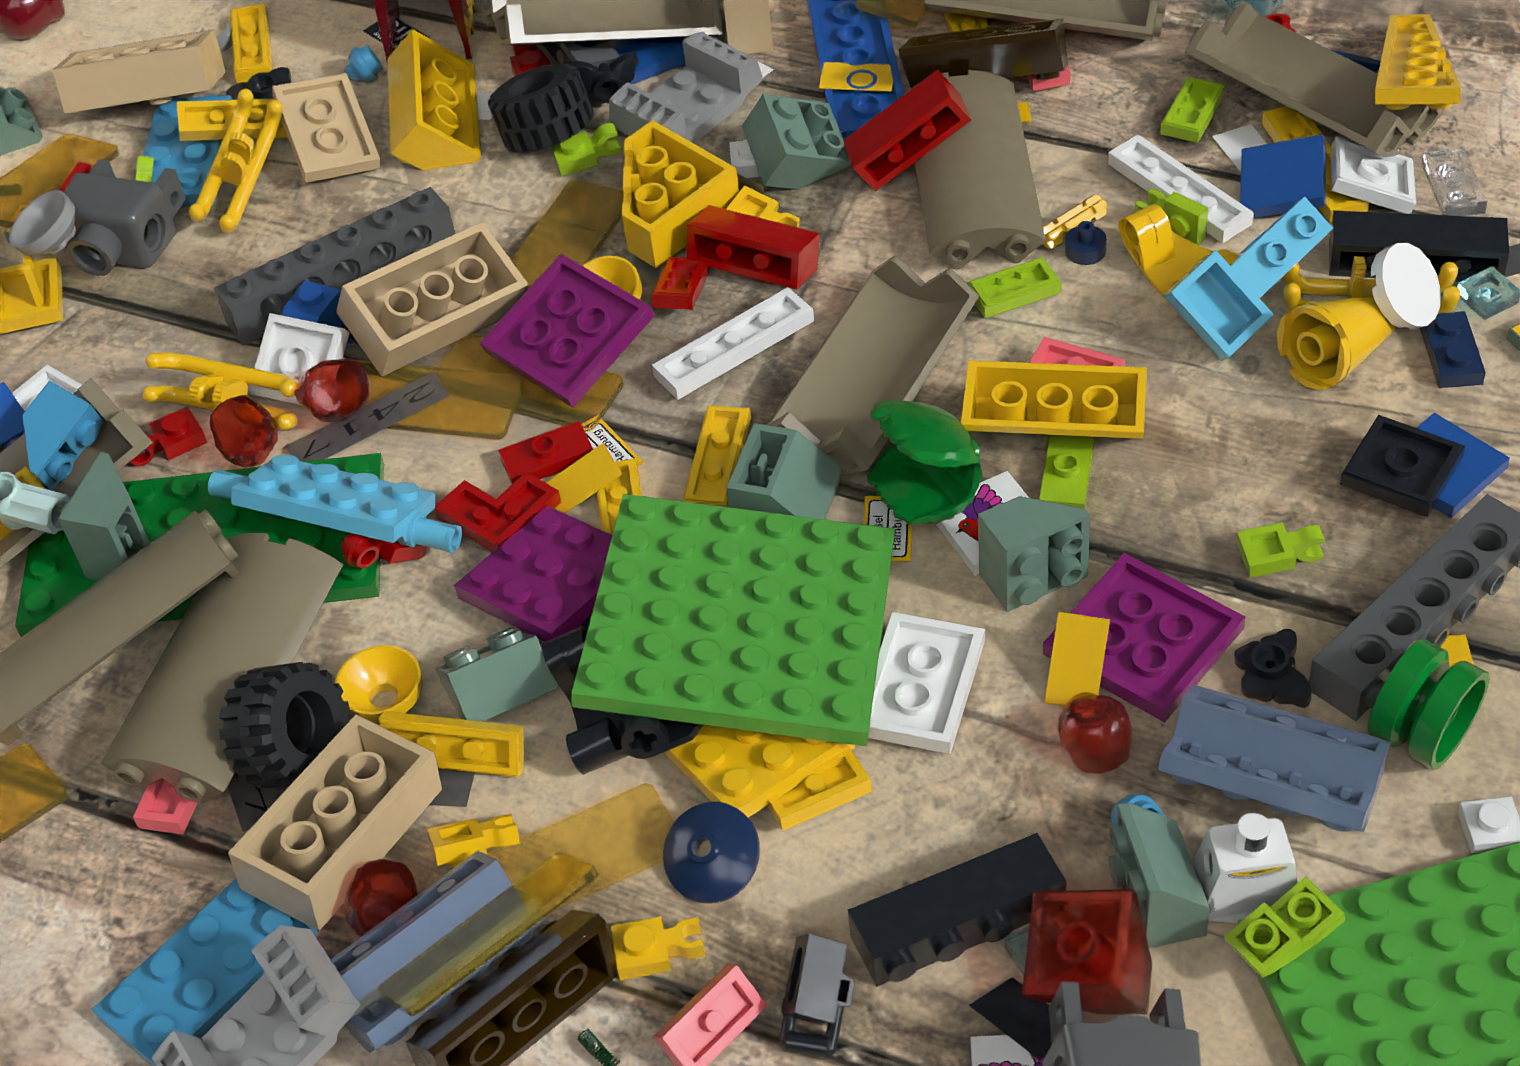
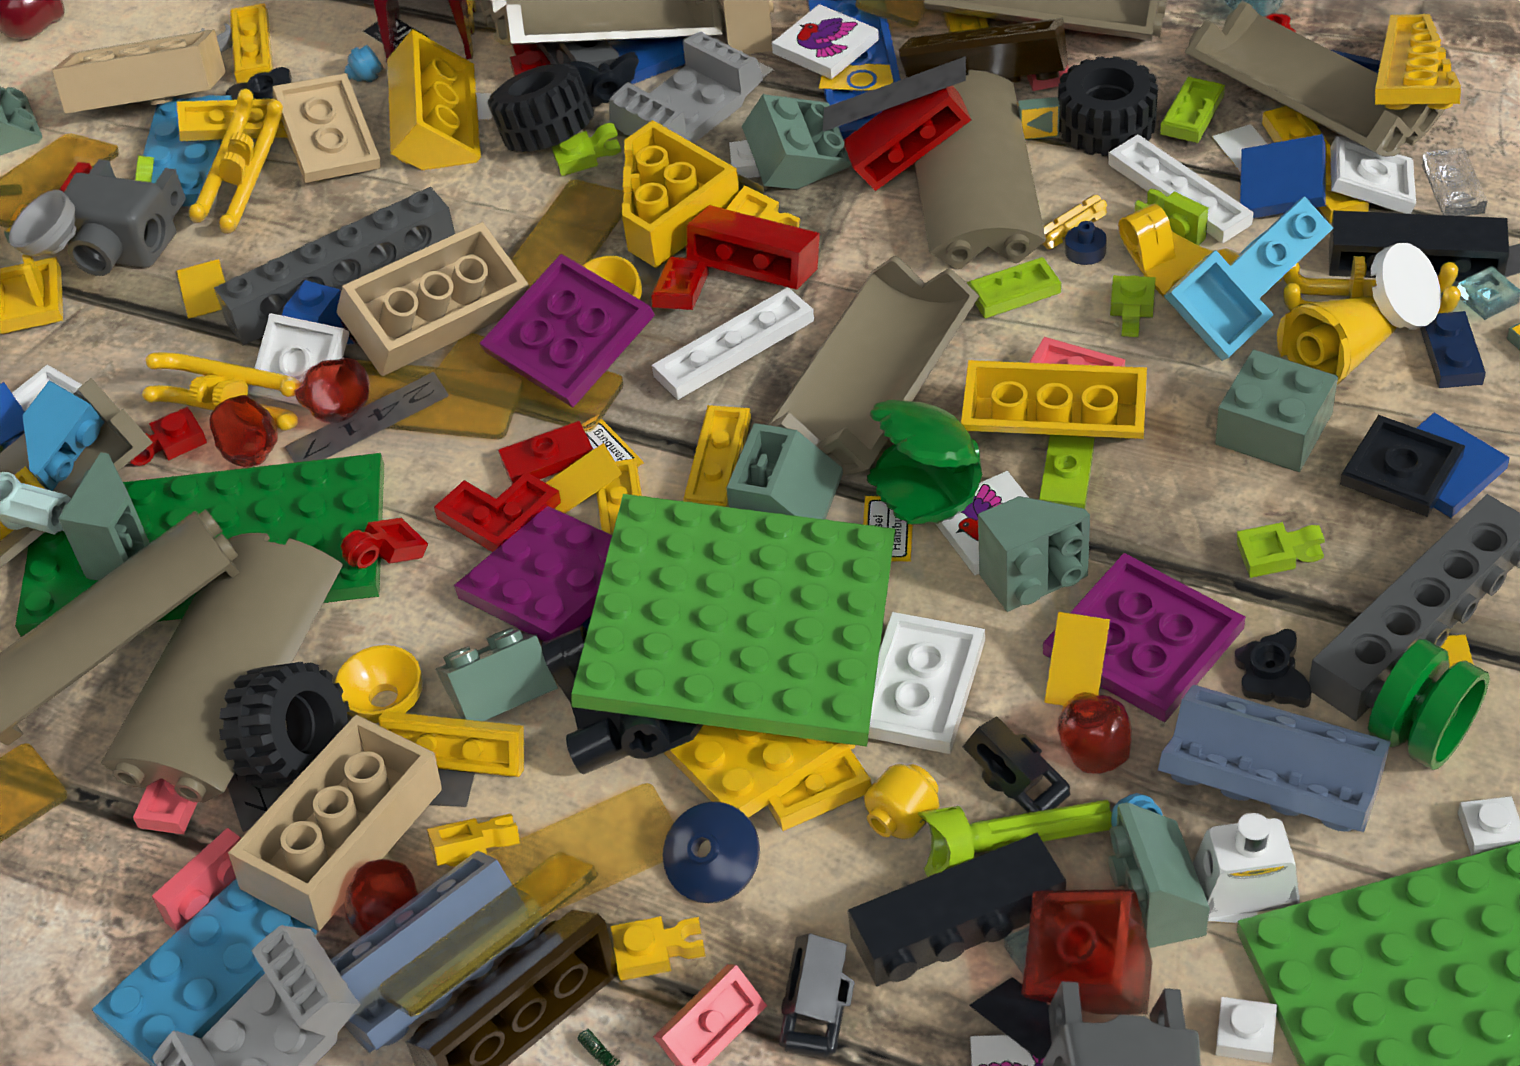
(197, 882): none -> coral plate
(198, 286): none -> yellow sticker
(339, 501): medium azure plate -> none
(825, 41): none -> white tile
(894, 94): none -> flat silver sticker
(898, 798): none -> yellow head
(957, 840): none -> lime piece
(1015, 765): none -> black piece
(1039, 117): none -> tile
(1106, 104): none -> black tyre
(1132, 299): none -> lime plate
(1246, 1030): none -> white plate
(1276, 410): none -> sand green brick
(1286, 929): lime slope -> none

